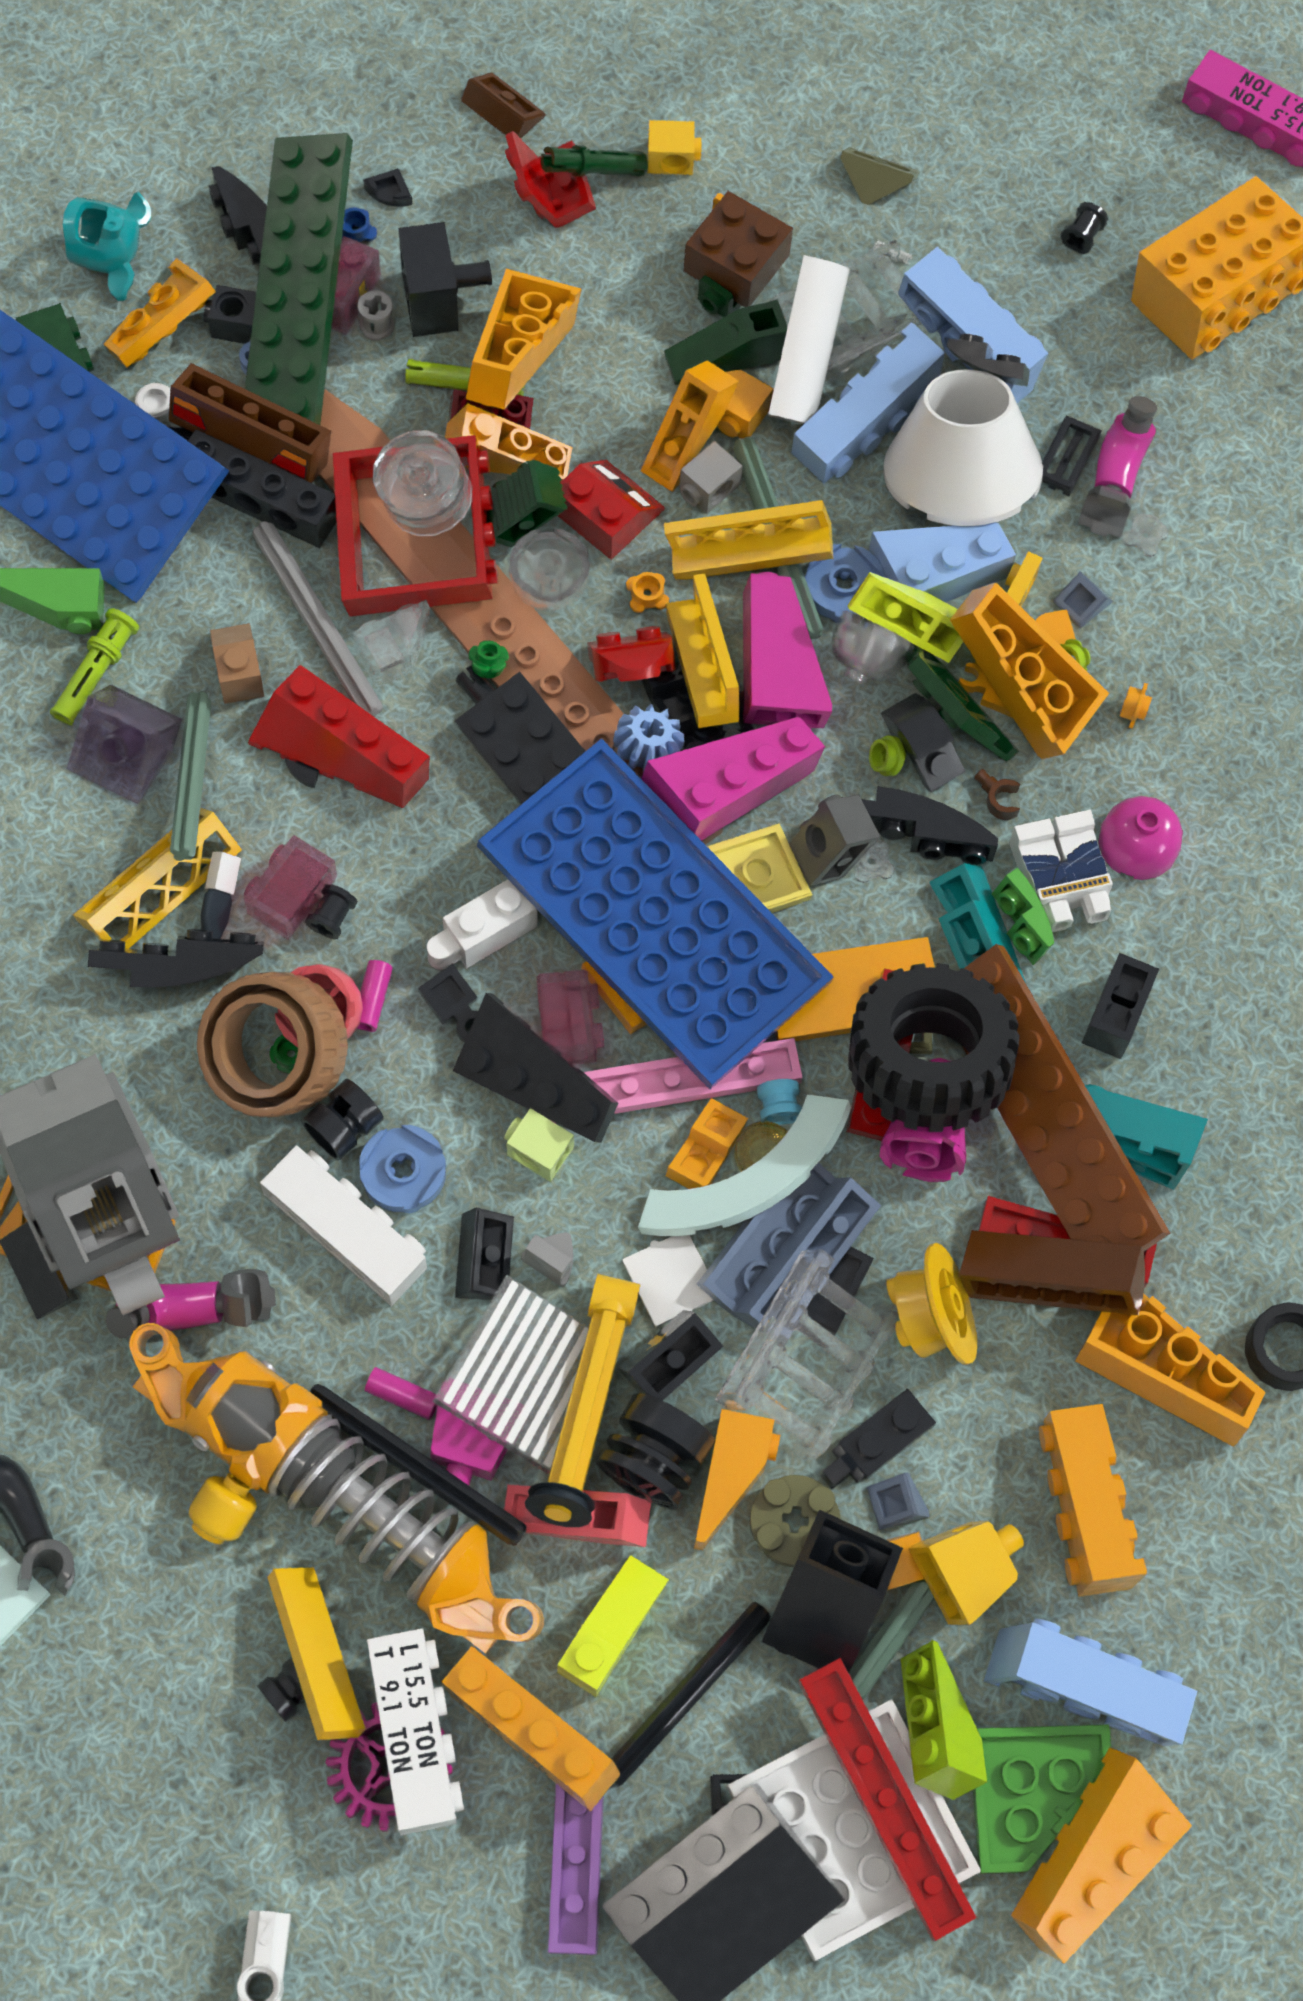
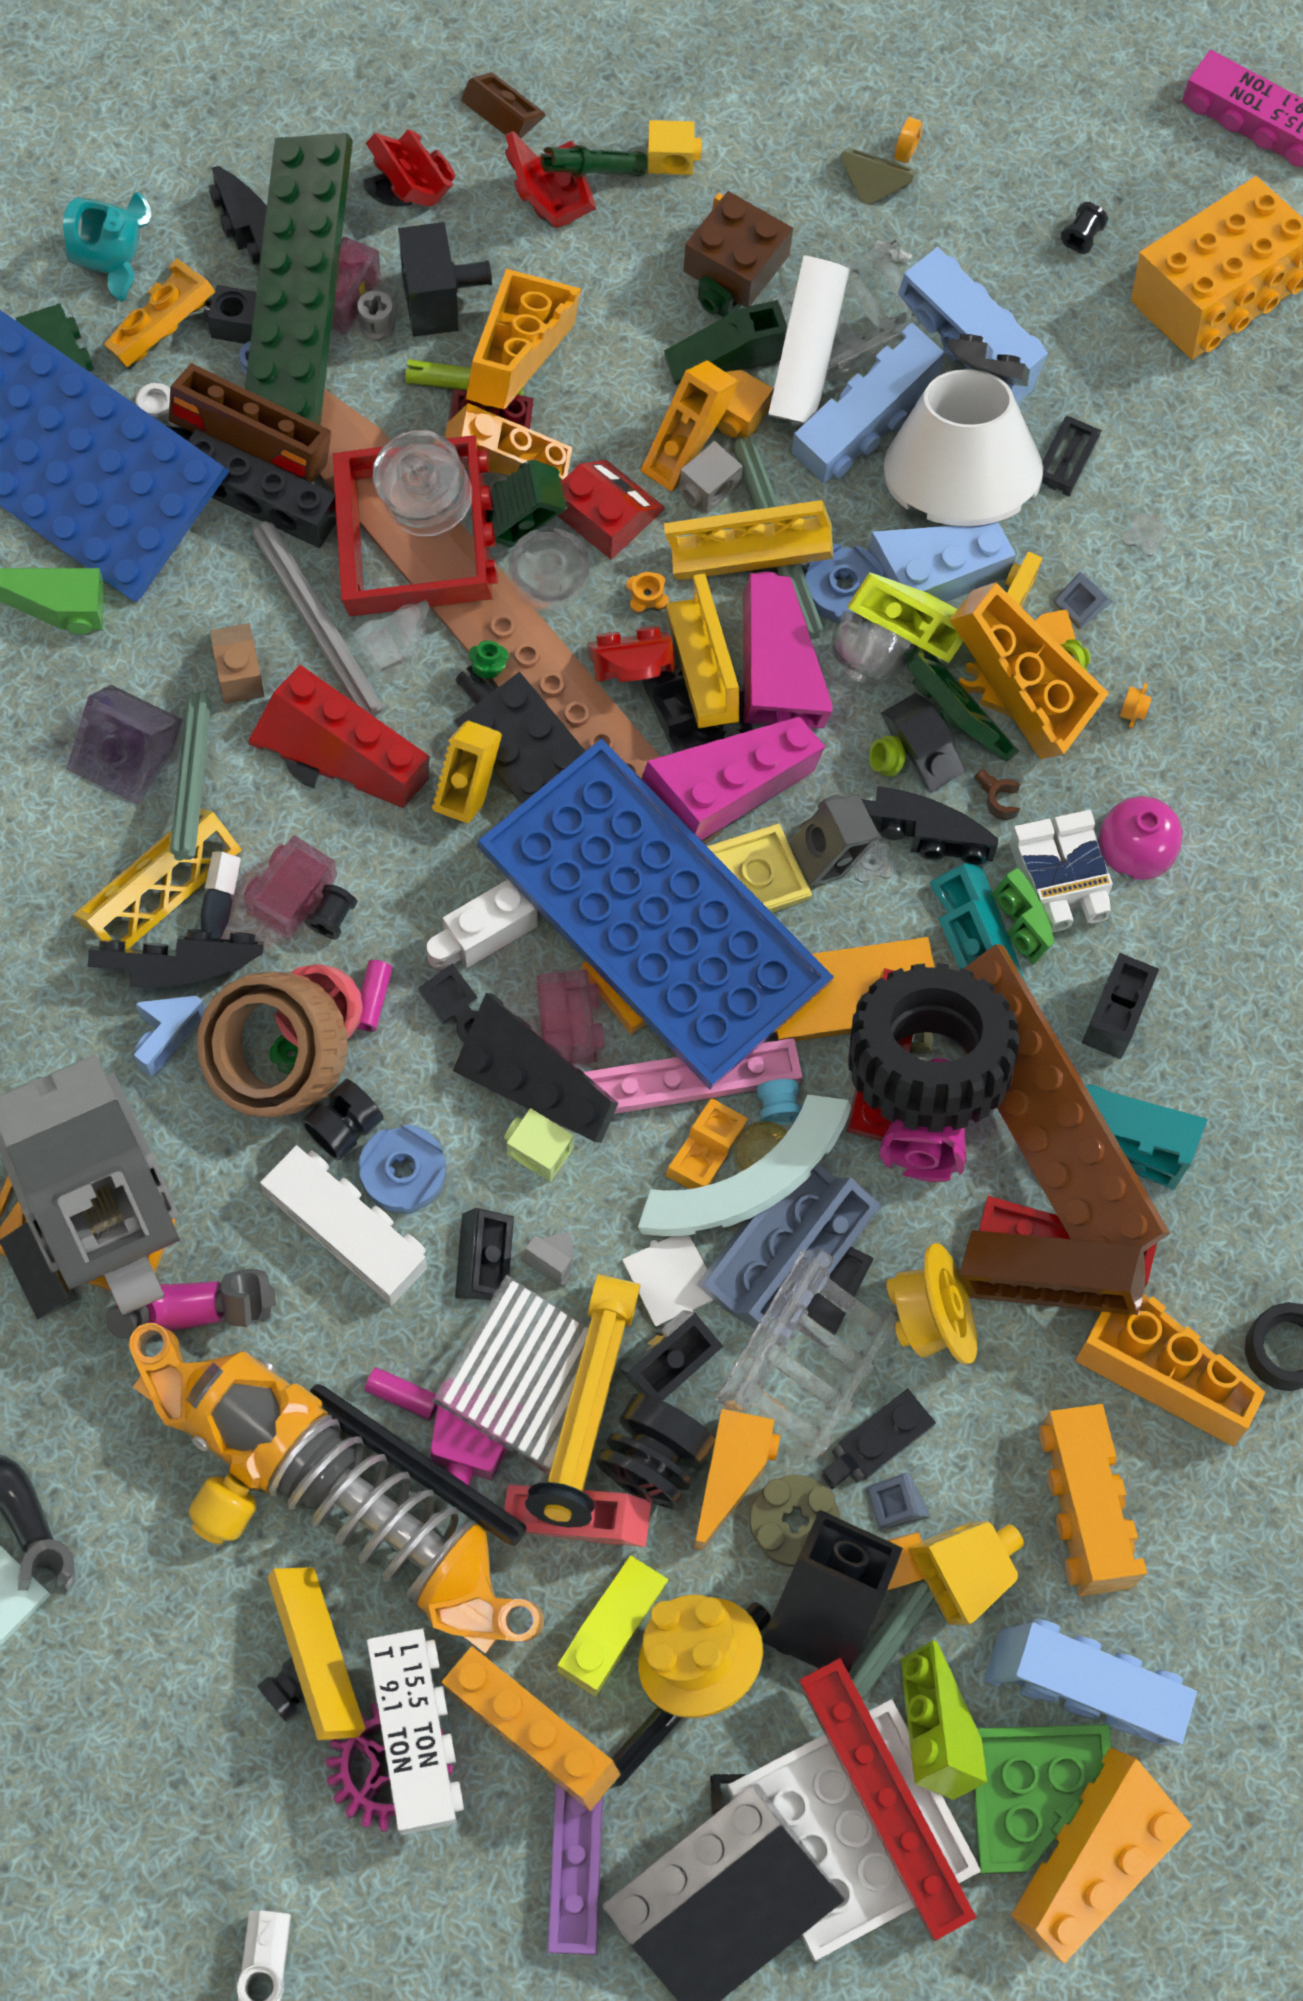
(99, 648): lime pin -> none
(173, 1023): none -> light blue slope
(360, 219): blue plate -> none
(411, 168): none -> red slope
(466, 771): none -> yellow brick
(647, 736): light blue gear -> none
(699, 1655): none -> yellow piece
(908, 139): none -> light orange tile
(1117, 468): piece -> none

